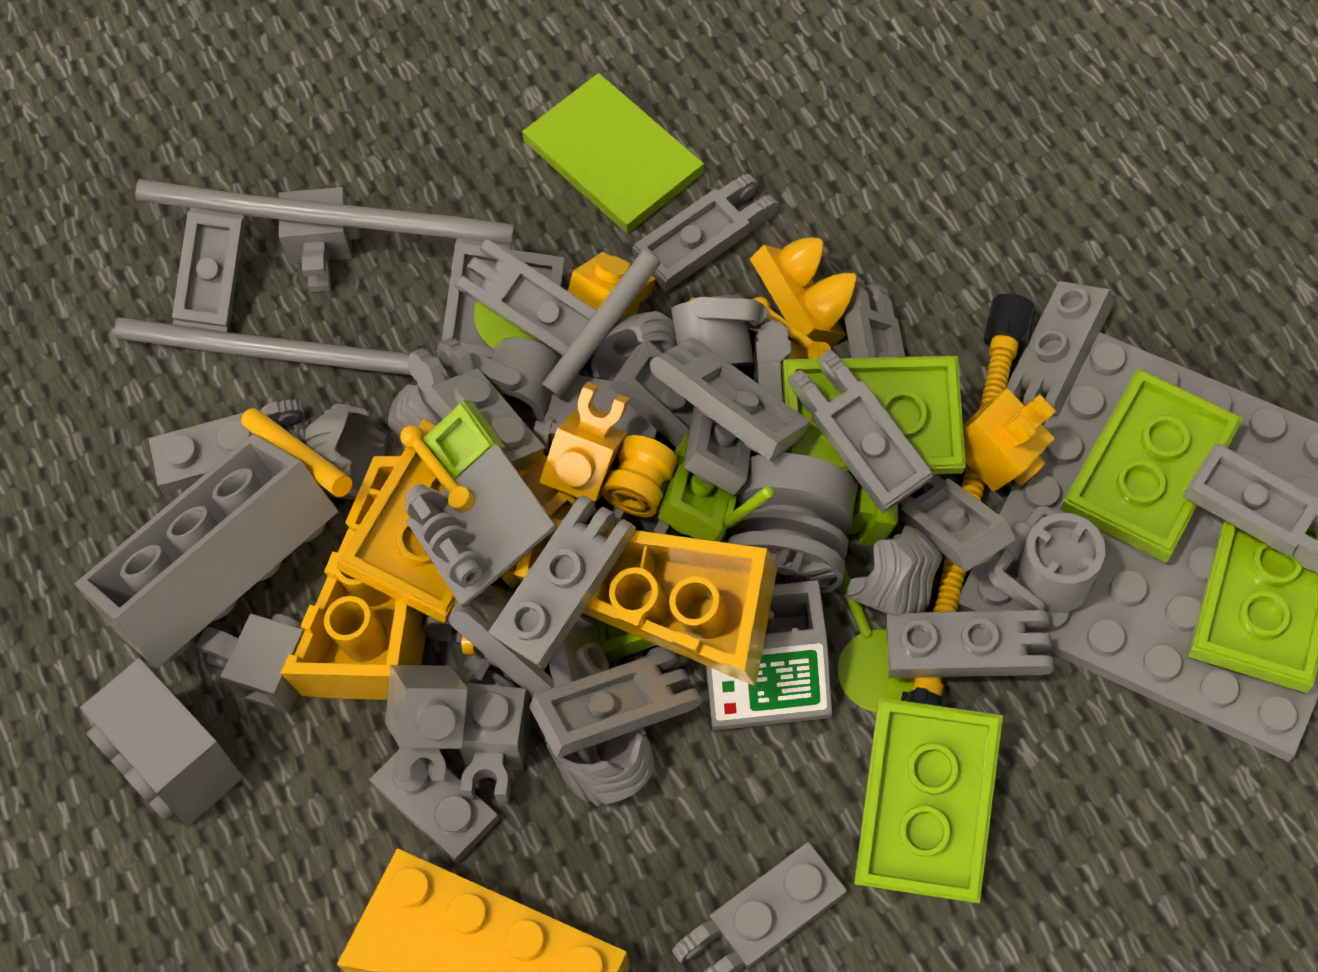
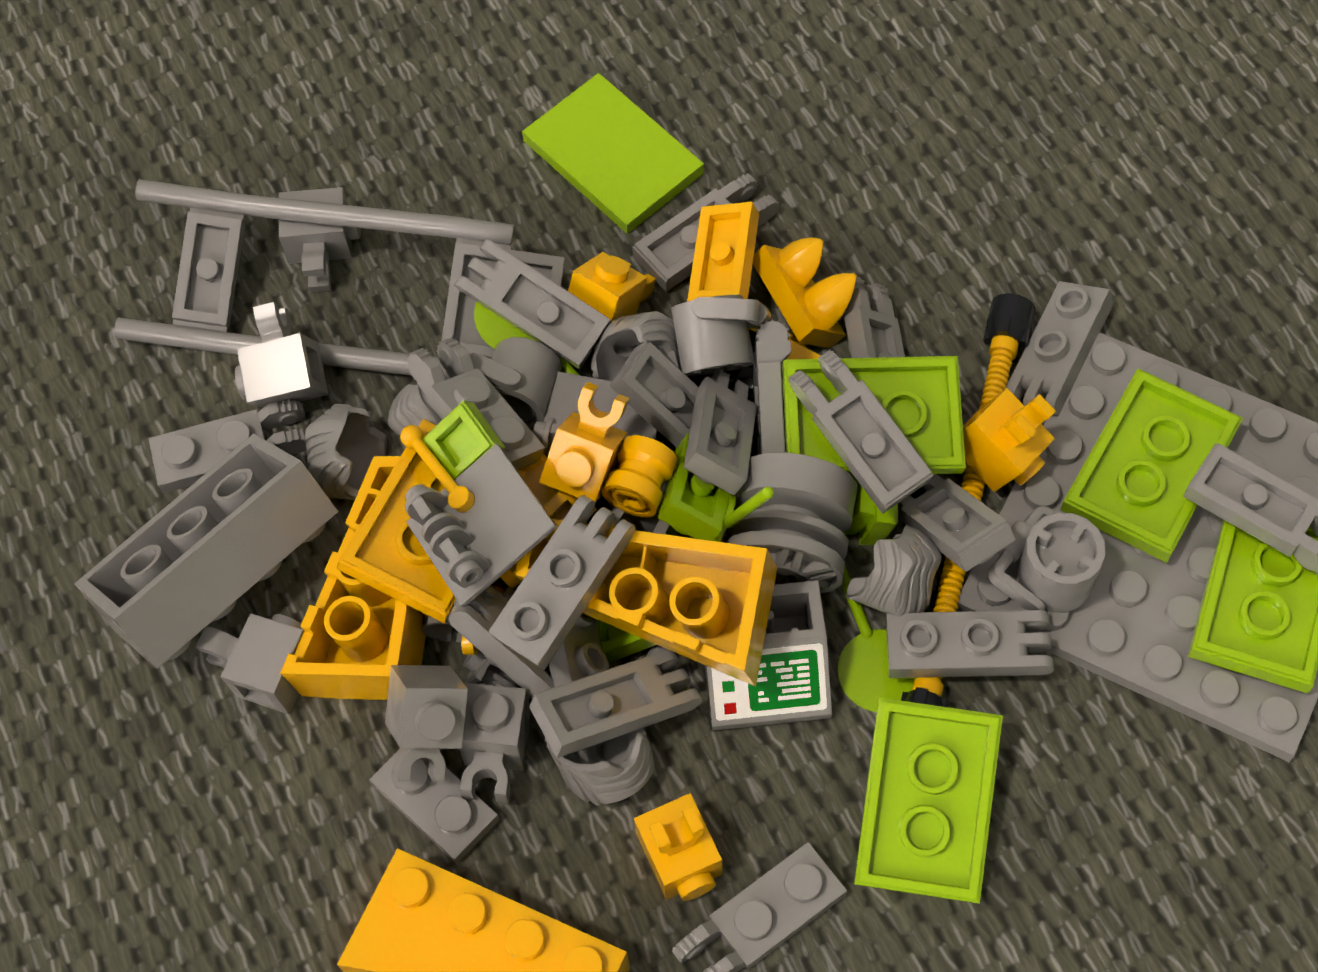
(159, 745): light grey brick -> none
(282, 364): none -> brick
(322, 470): yellow bar -> none
(601, 323): light grey bar -> none
(679, 848): none -> yellow brick
(724, 250): none -> yellow tile
(730, 398): light grey hinge -> none
(814, 349): yellow hinge -> none

